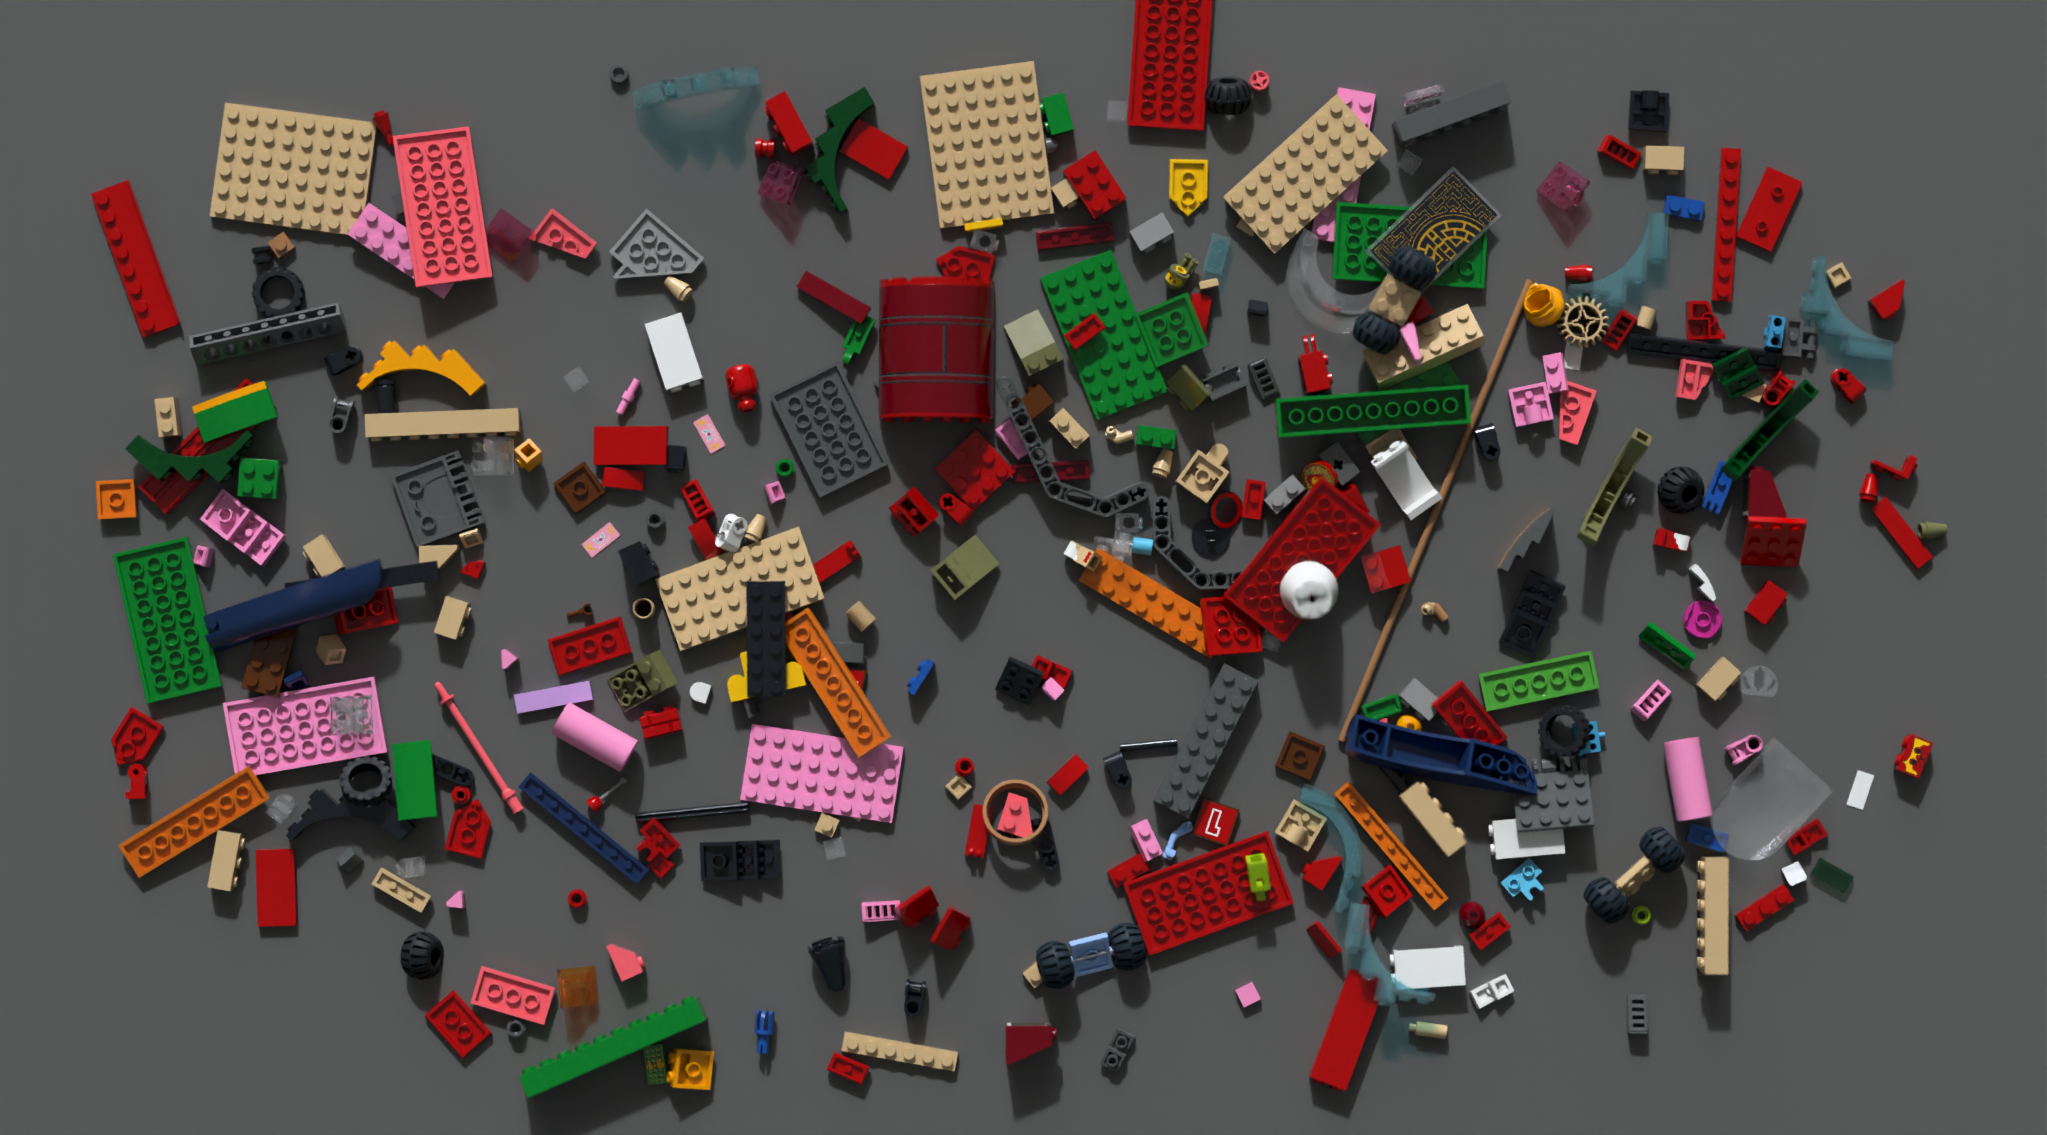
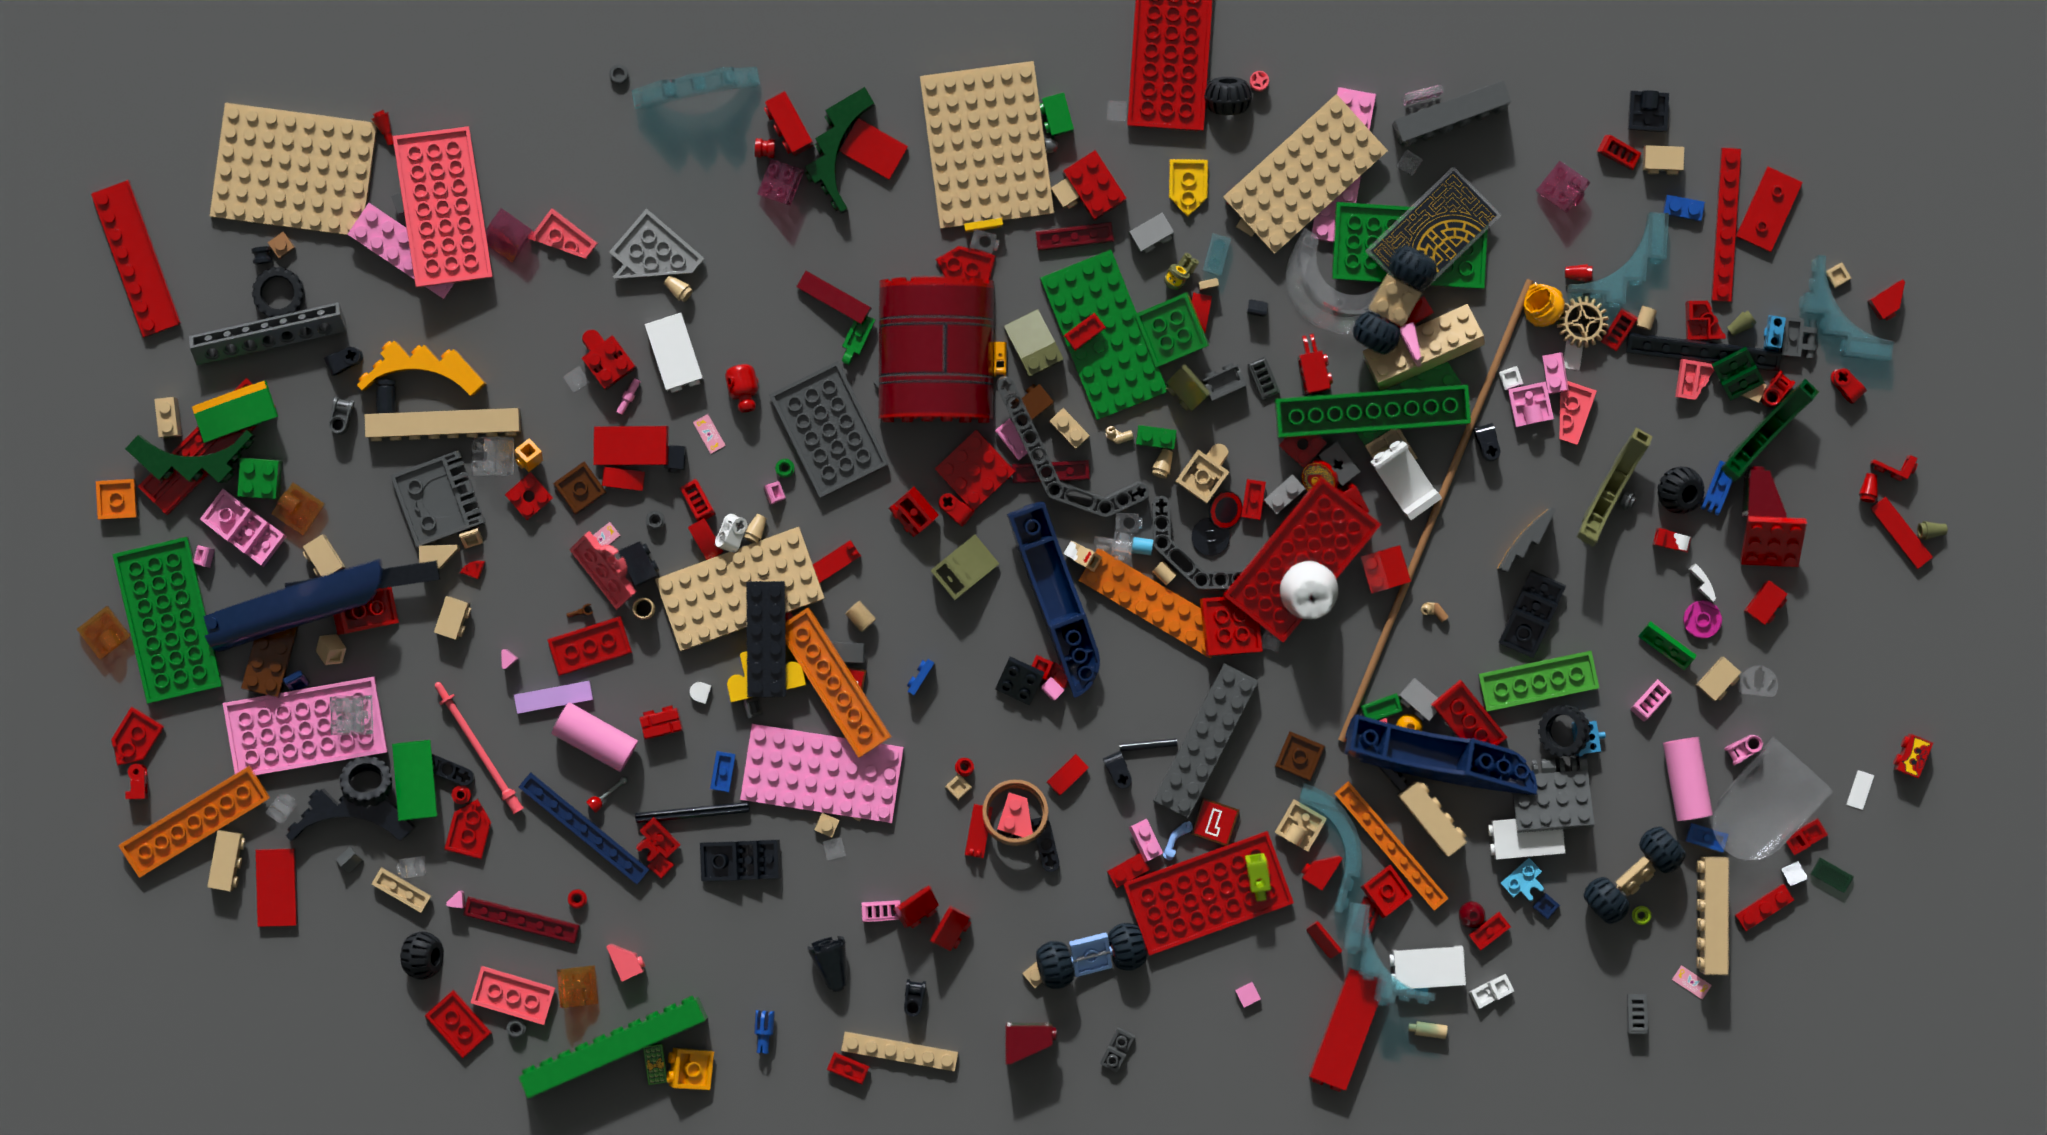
(103, 632): none -> clear orange plate
(298, 508): none -> clear orange plate
(516, 496): none -> red piece
(521, 920): none -> dark red tile
(604, 569): none -> coral plate
(606, 358): none -> red brick
(642, 680): olive slope -> none
(723, 771): none -> blue plate
(1000, 355): none -> light orange bar
(1056, 595): none -> dark blue slope
(1164, 573): none -> tan piece
(1303, 457): none -> red piece
(1510, 378): none -> white tile
(1546, 906): none -> dark blue tile
(1691, 982): none -> bright pink sticker
(1742, 323): none -> olive cone

